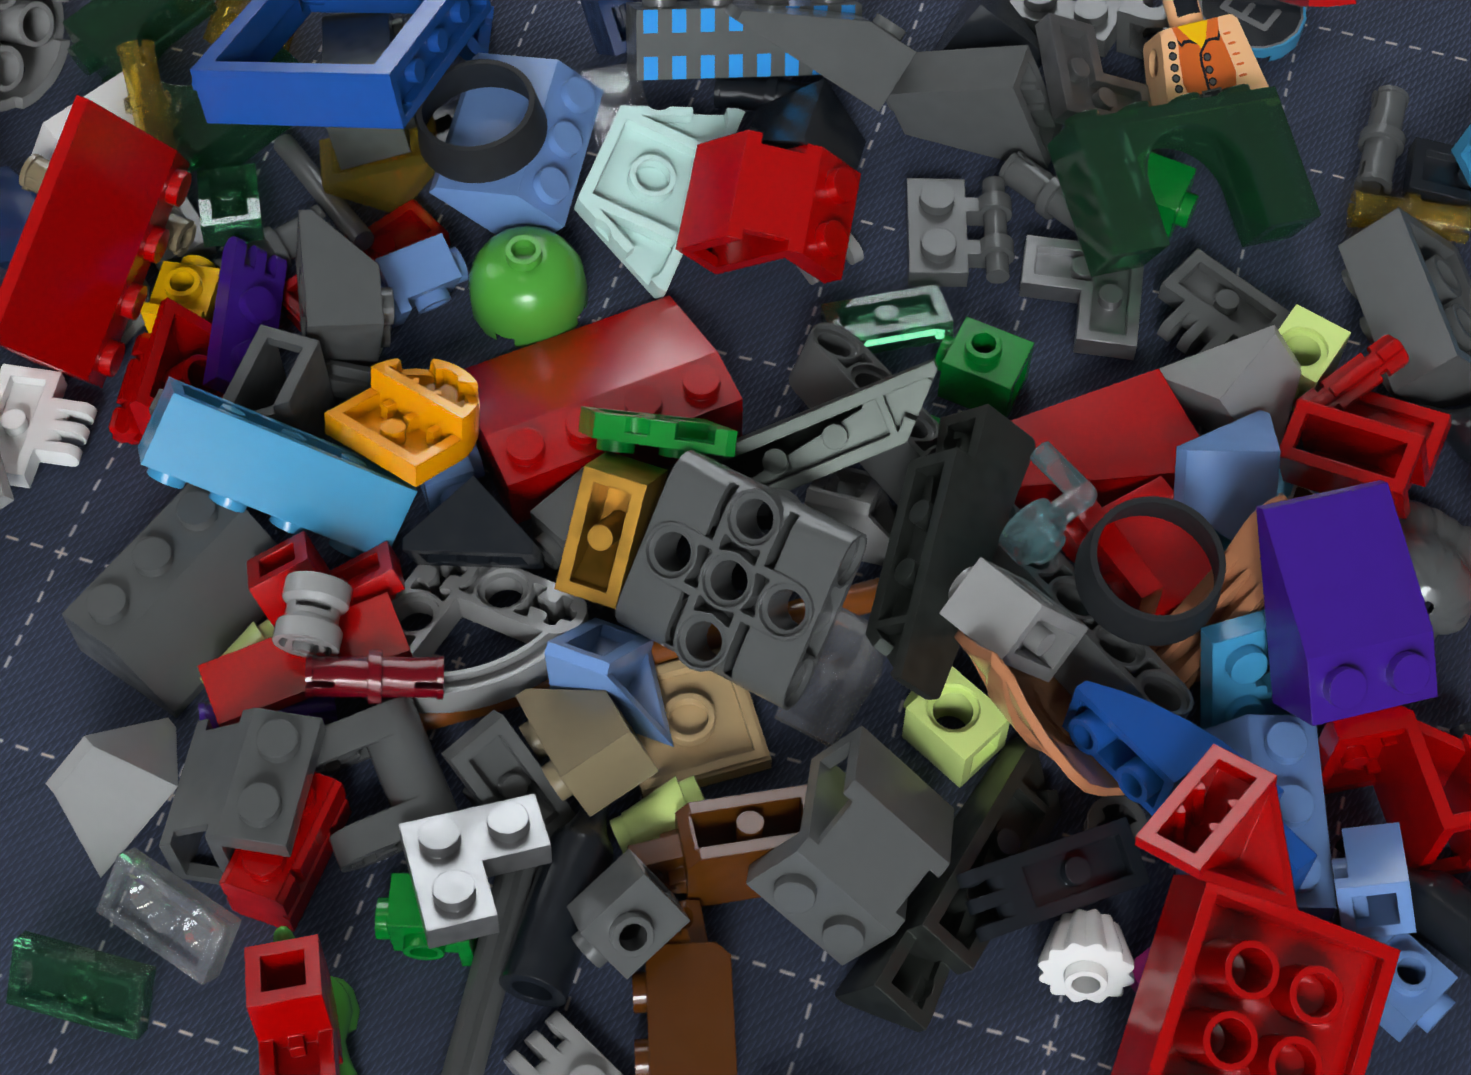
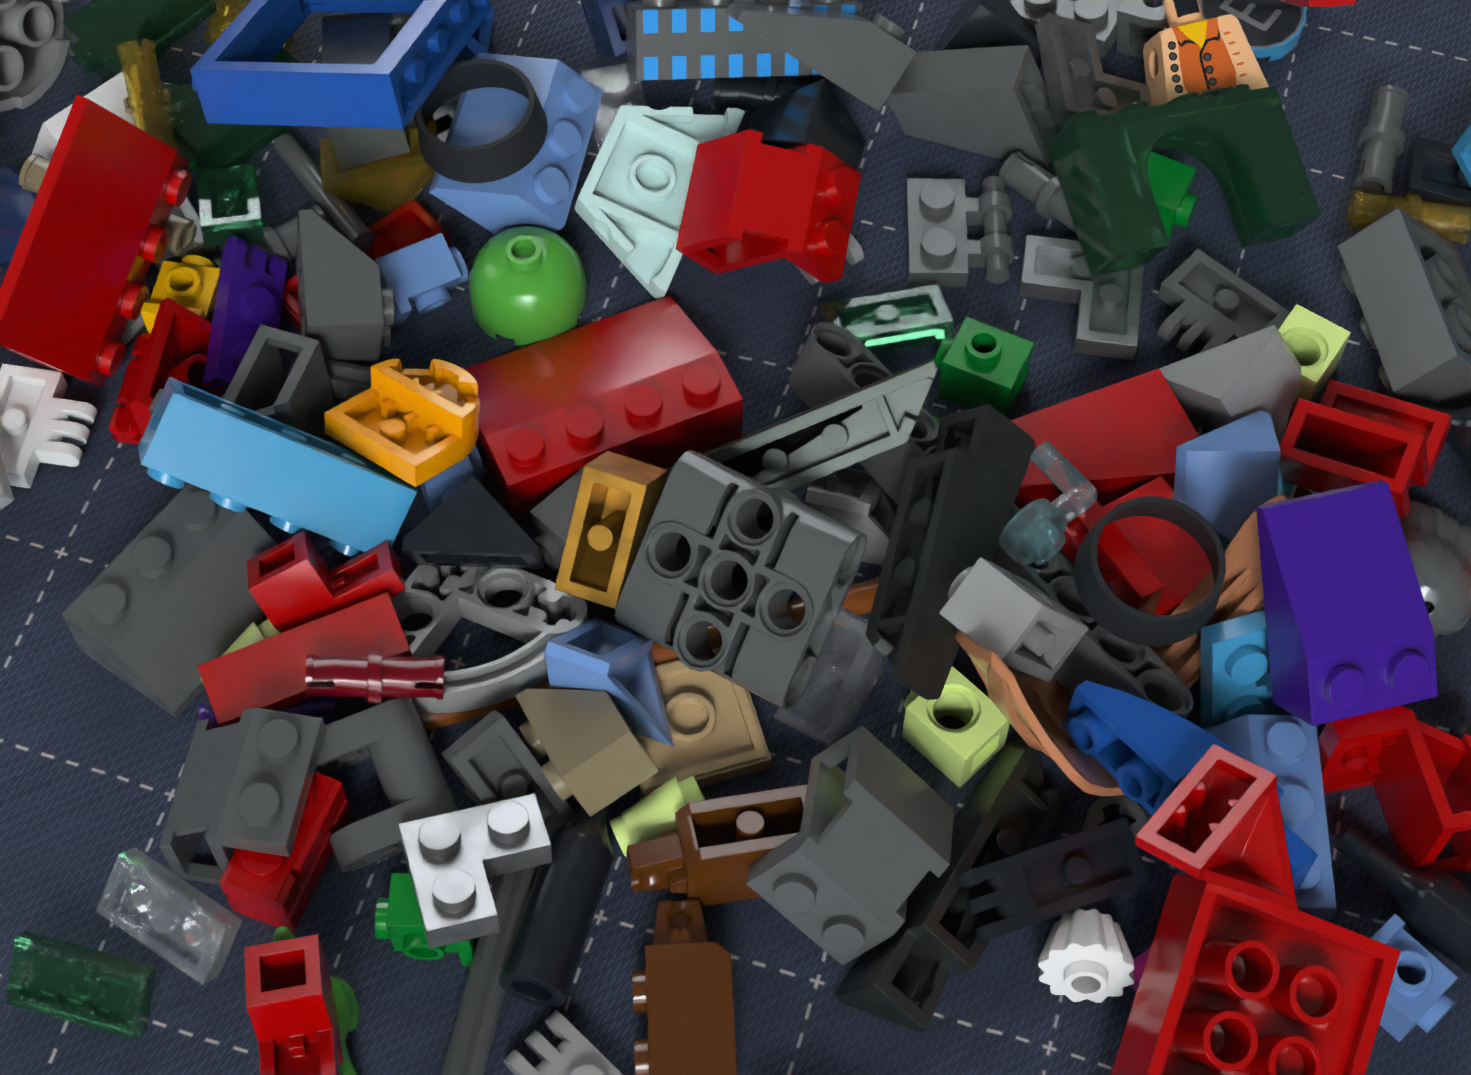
(116, 785): light grey slope -> none
(312, 614): light grey wheel -> none
(625, 916): dark grey brick -> none
(674, 435): green wing -> none
(1359, 374): red axle -> none
(1374, 882): medium blue brick -> none

